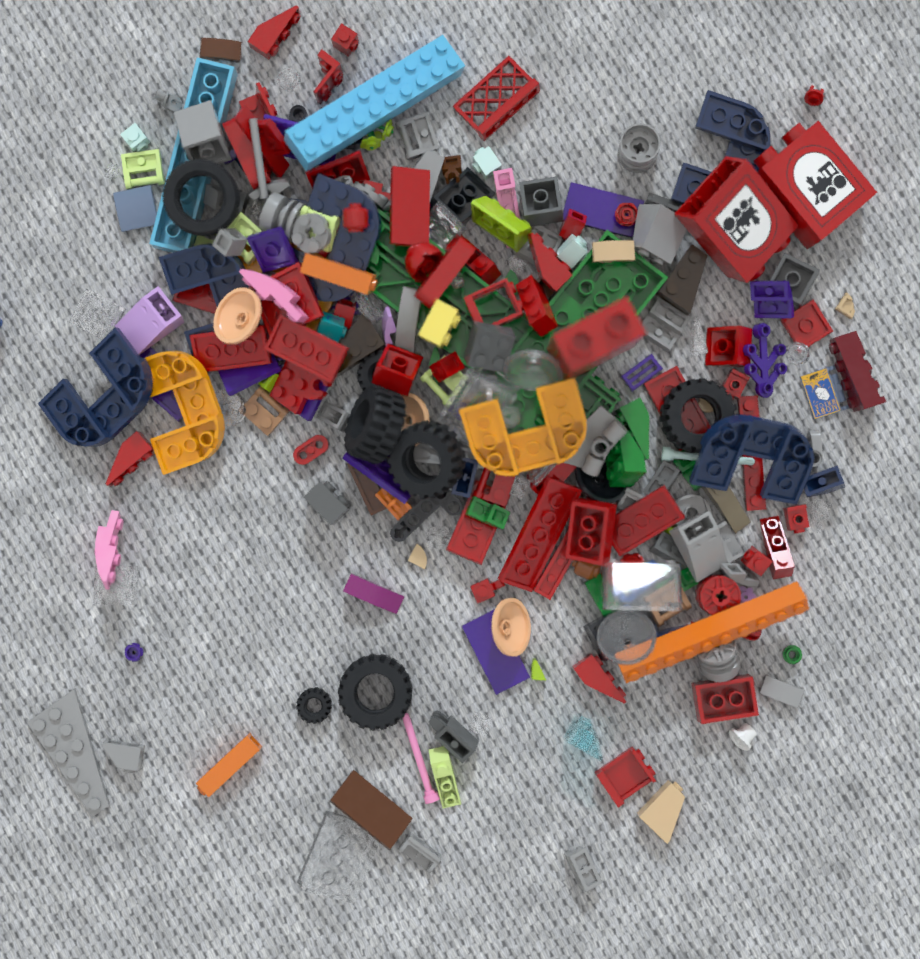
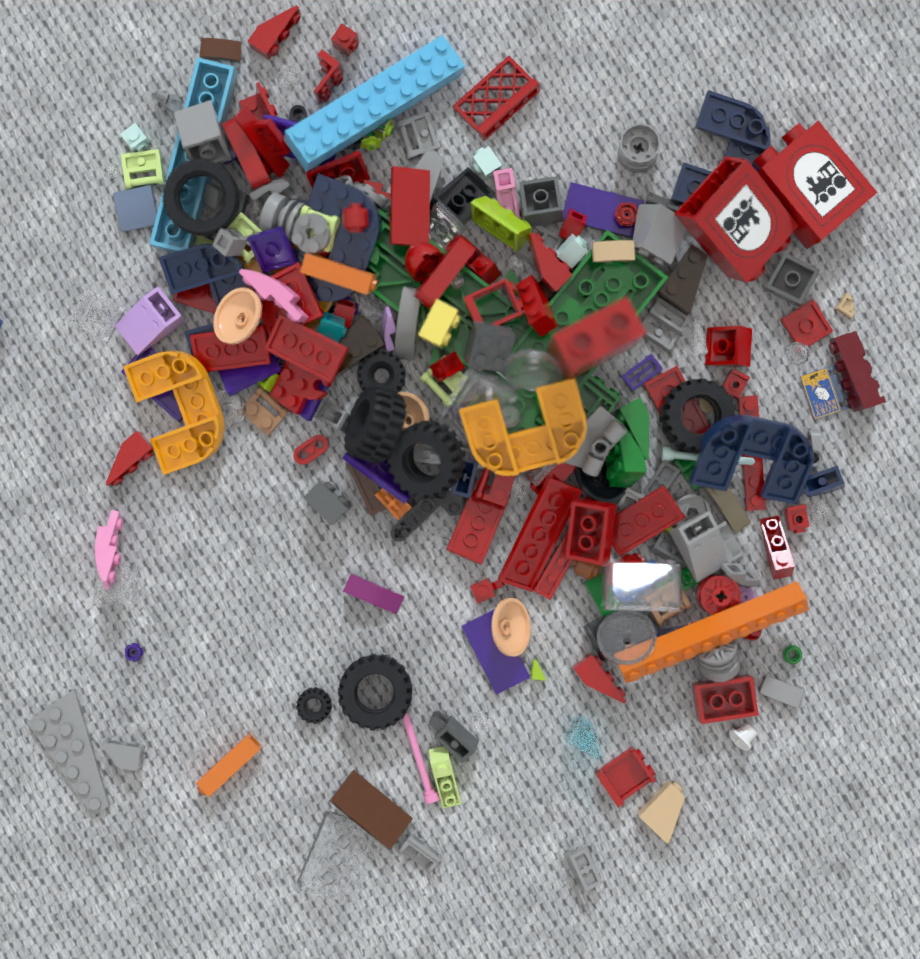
(115, 408): dark blue plate -> none
(258, 158): light grey bar -> none
(397, 369): red slope -> none
(418, 557): tan tile -> none
(452, 168): reddish brown plate -> none
(487, 513): green slope -> none
(756, 560): red brick -> none
(764, 384): dark purple plant -> none
(772, 299): dark purple slope -> none
(814, 97): red plate -> none

